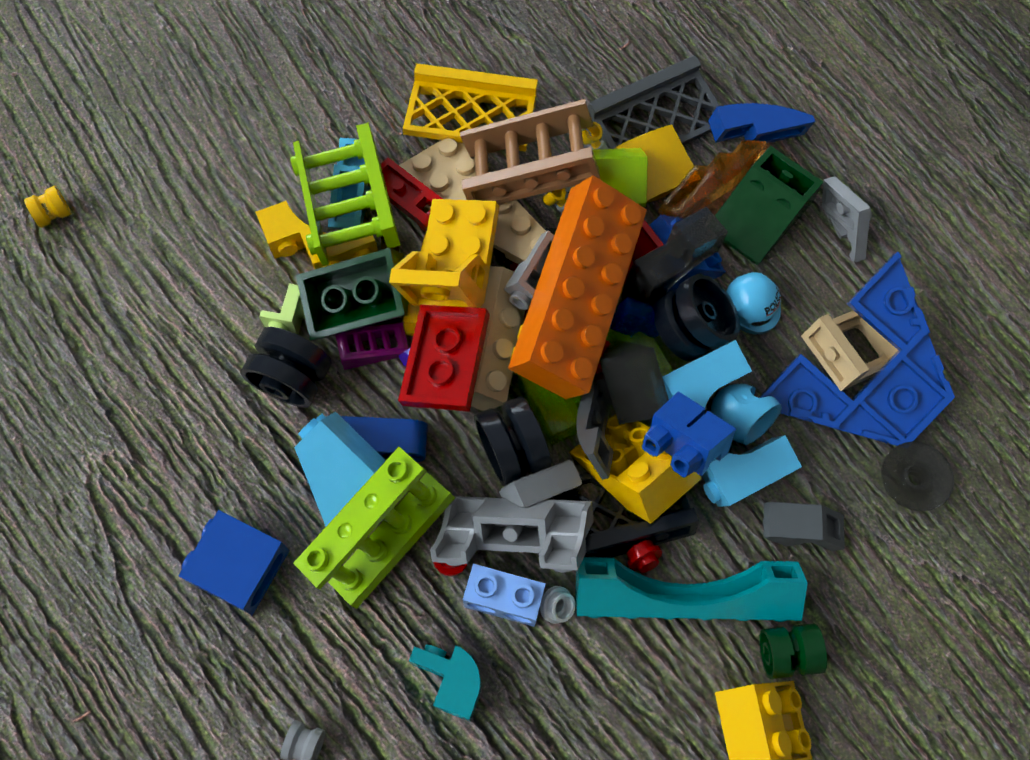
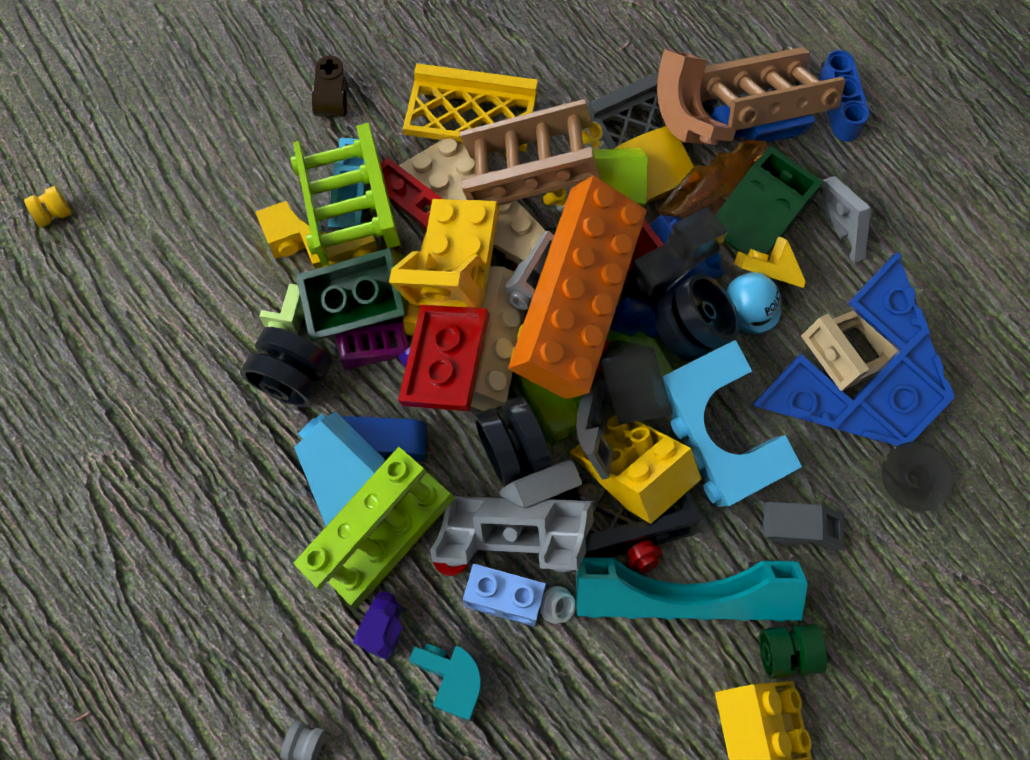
(234, 562): blue piece -> none
(330, 88): none -> dark brown piece
(380, 627): none -> dark purple rock
(680, 100): none -> nougat arch
(688, 435): blue hips -> none
(743, 410): medium azure helmet -> none
(767, 71): none -> medium nougat fence
(781, 264): none -> yellow slope
(853, 109): none -> blue beam

